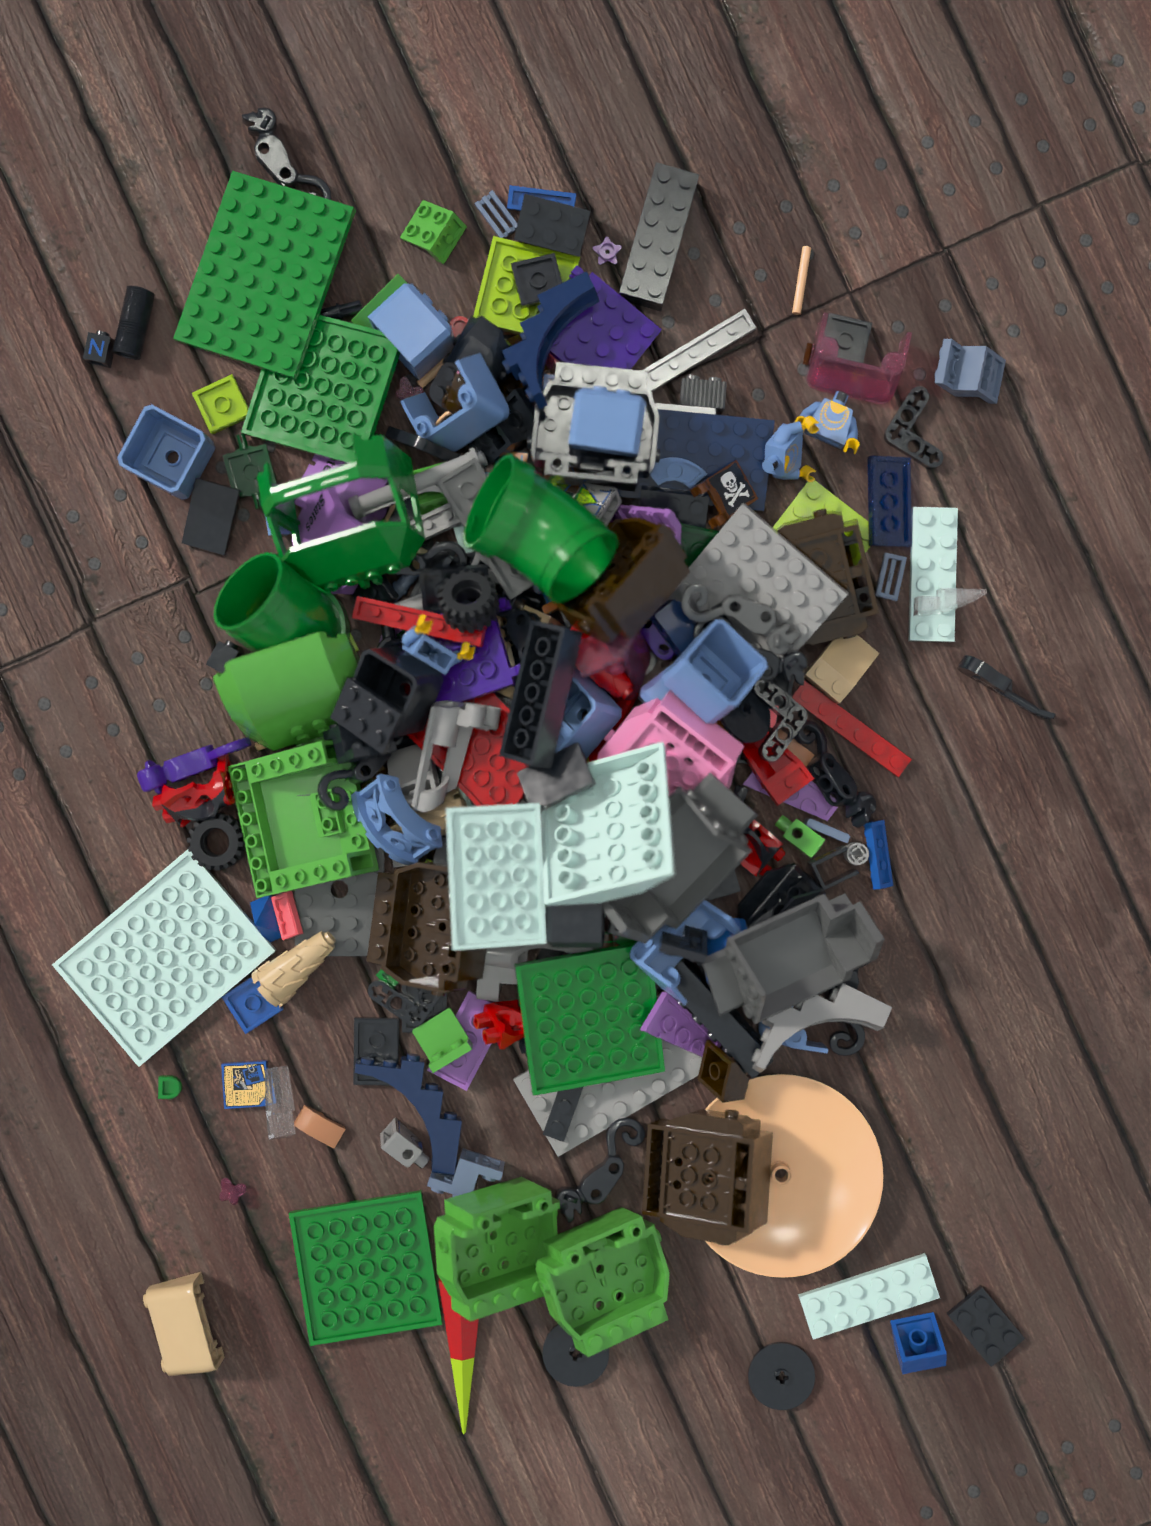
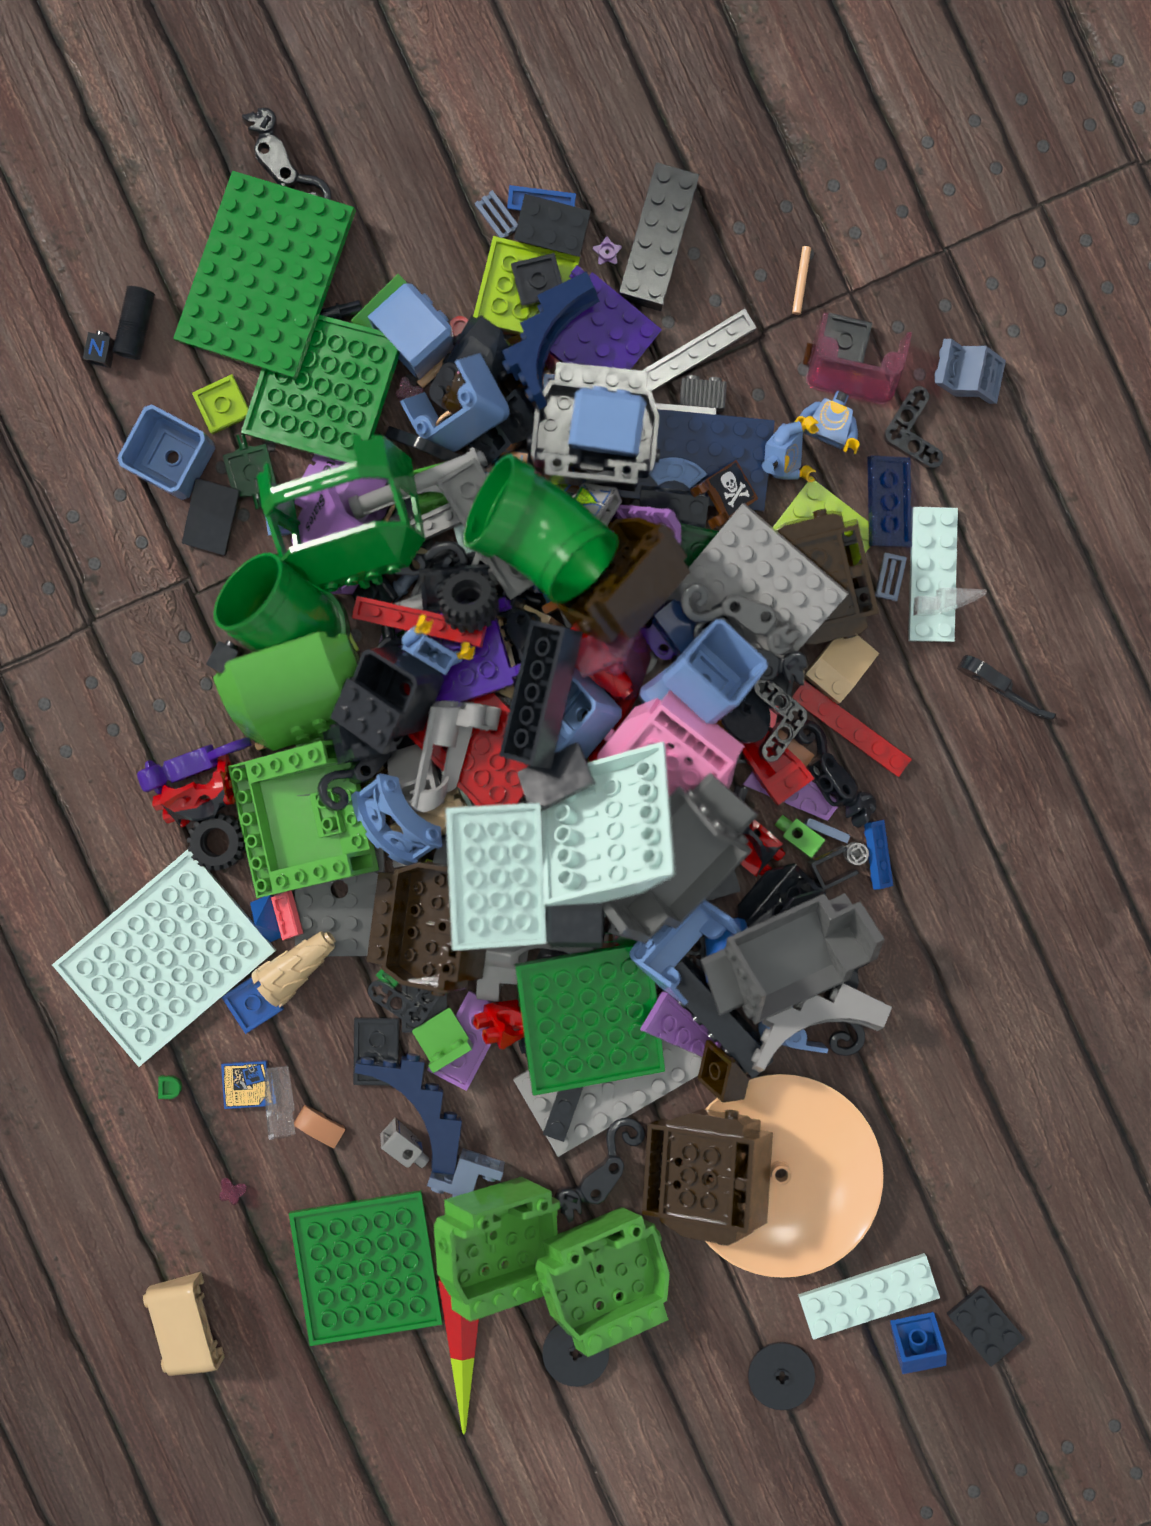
(434, 230): bright green bracket -> none
(689, 946): black plate -> none

